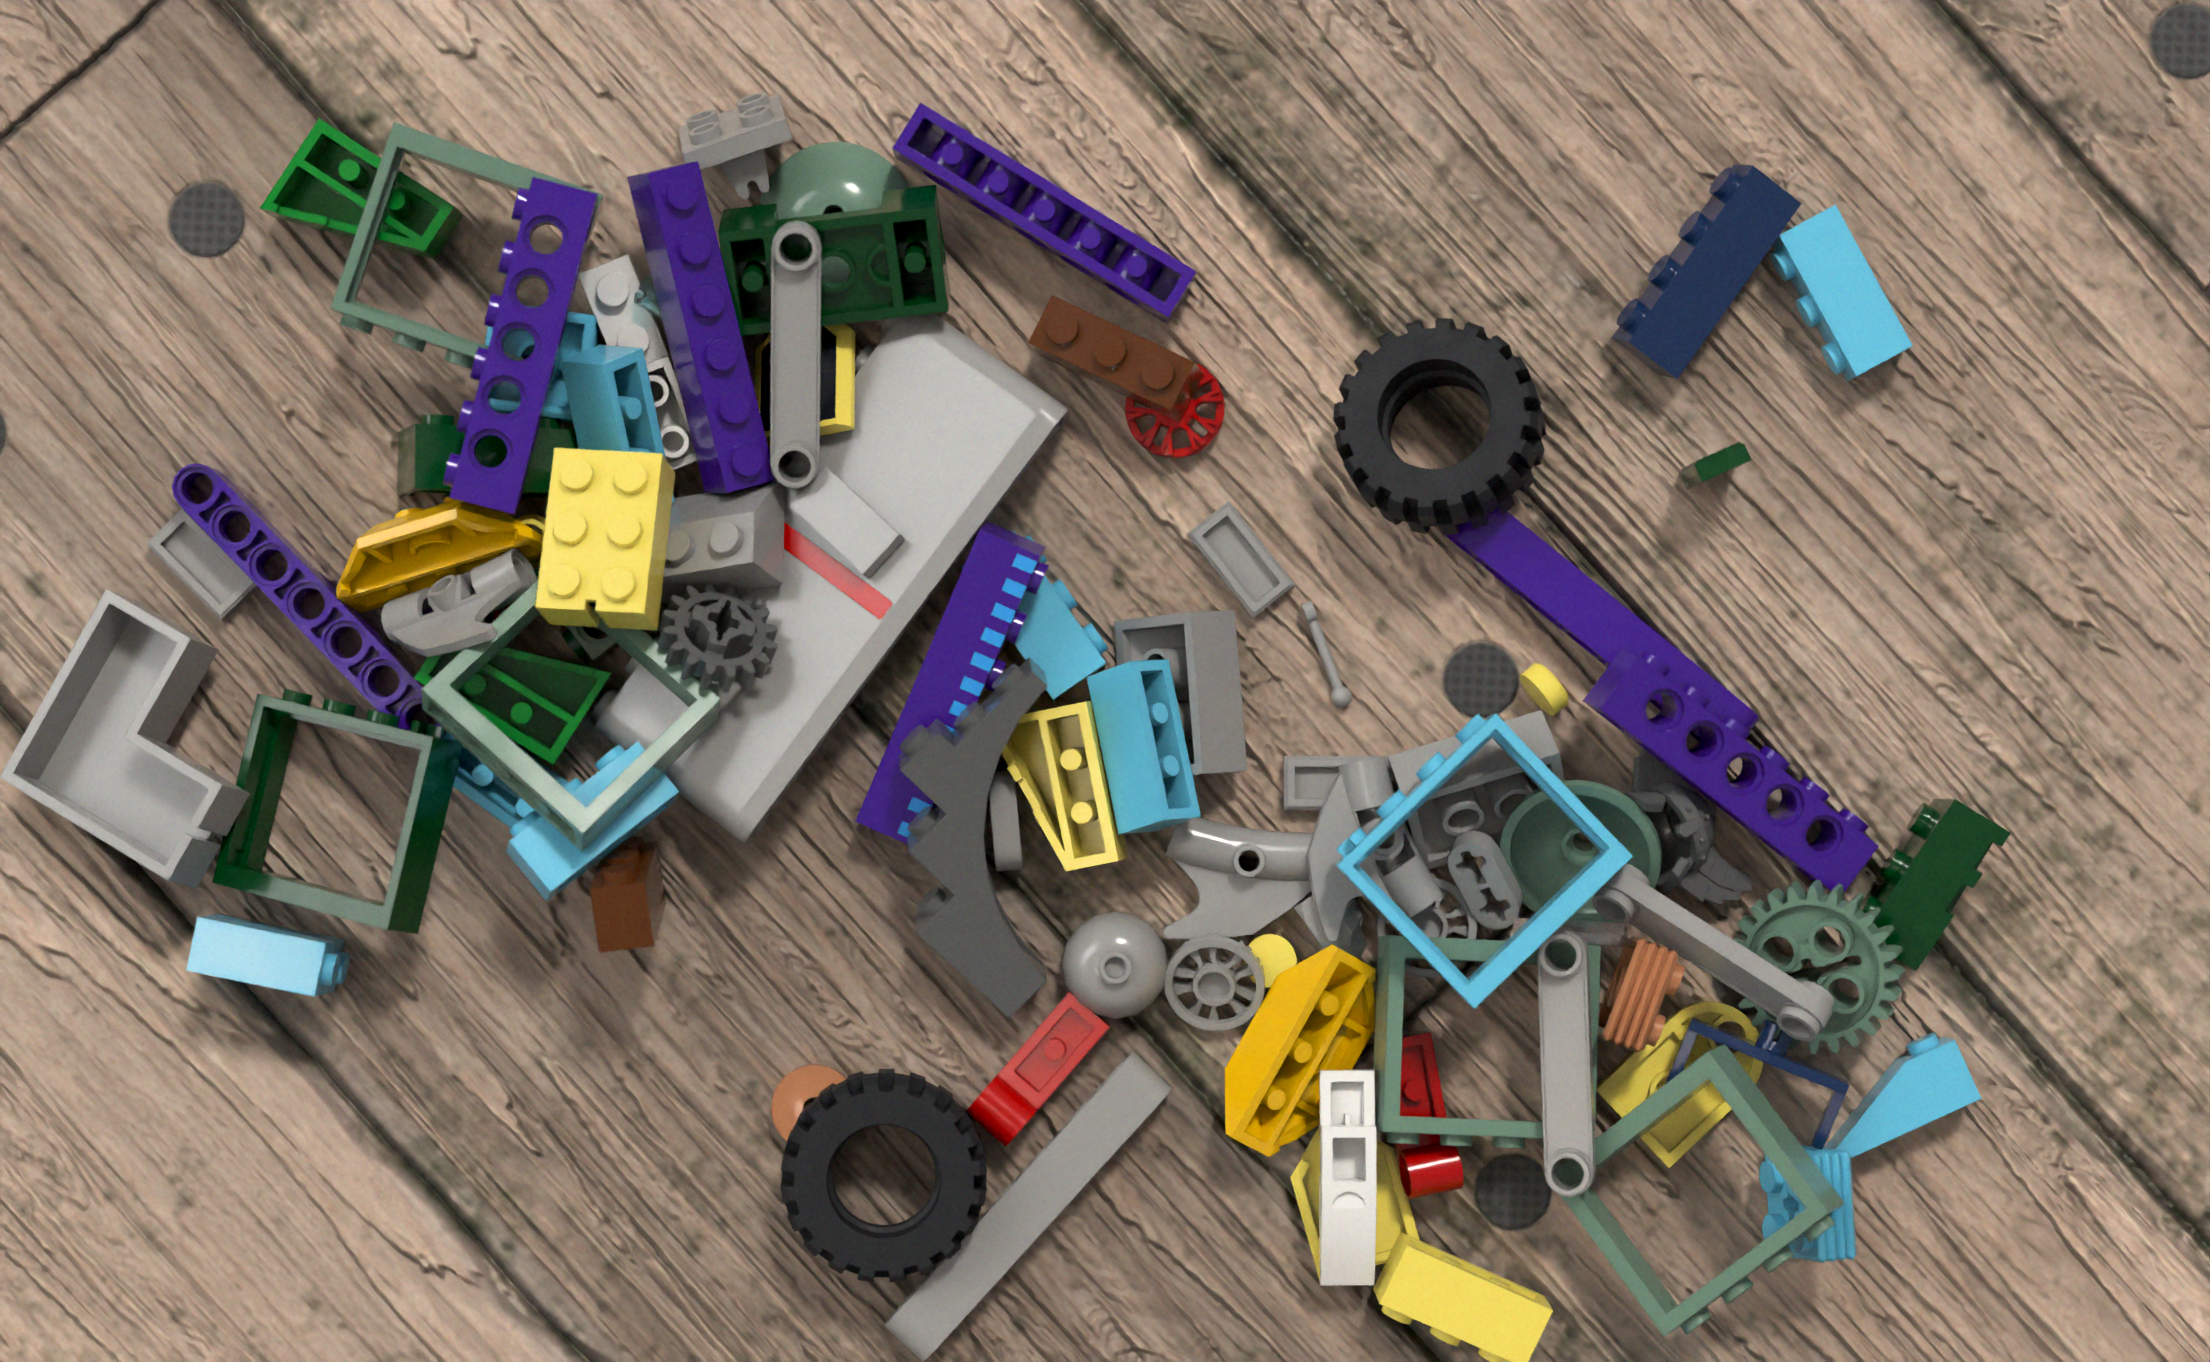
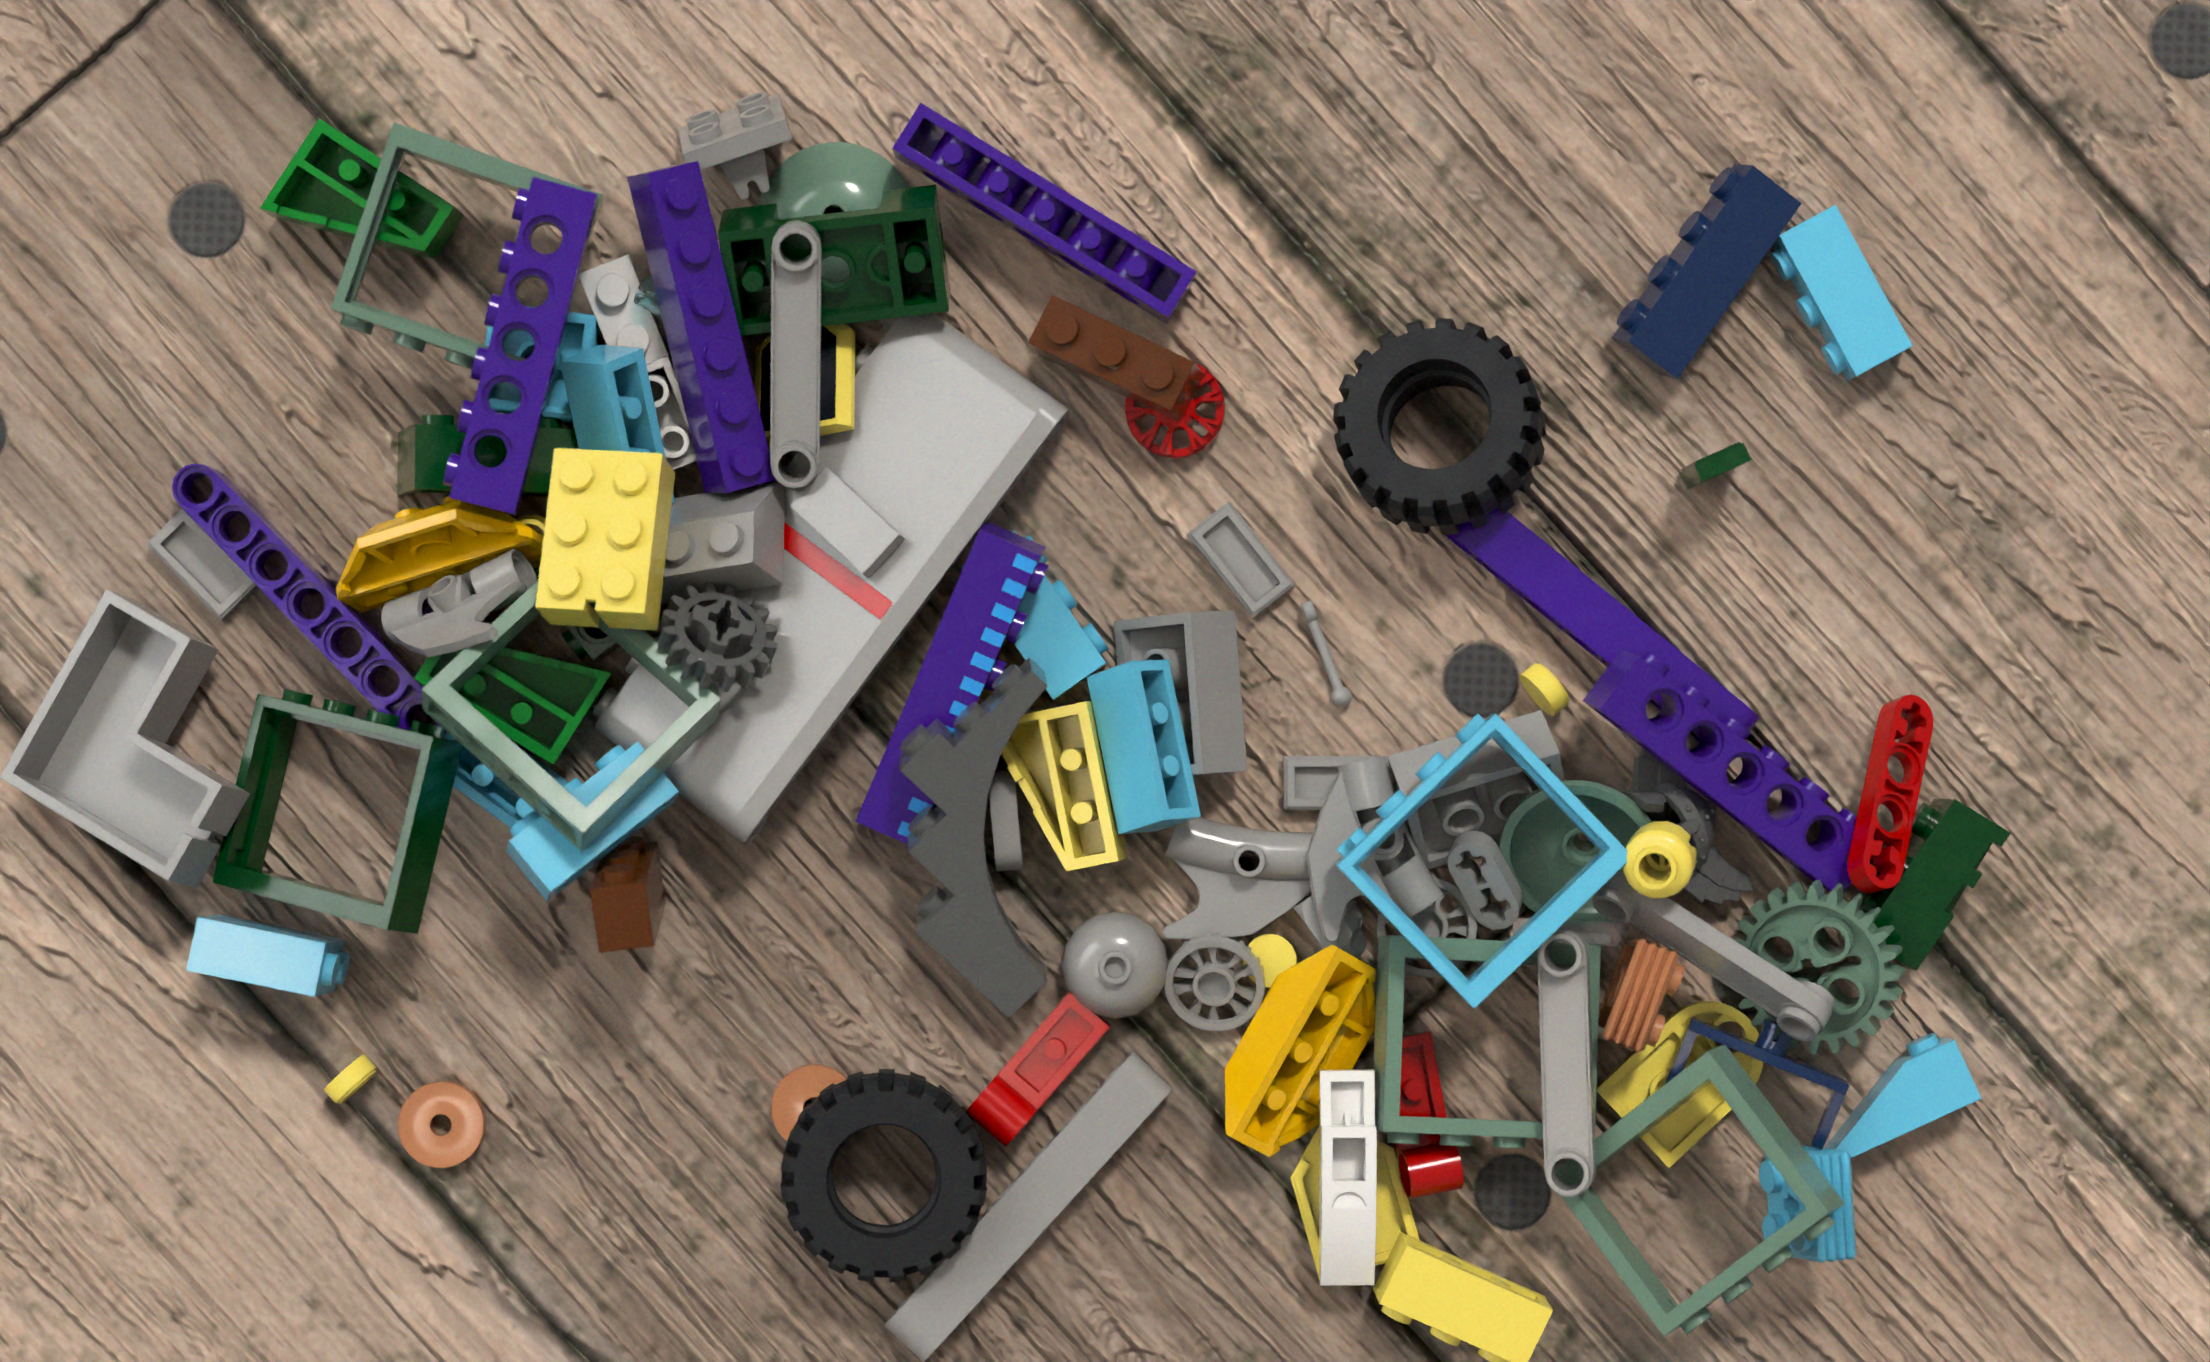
(350, 1079): none -> light yellow tile
(418, 1131): none -> nougat piece
(1660, 876): none -> light yellow head
(1896, 796): none -> red beam

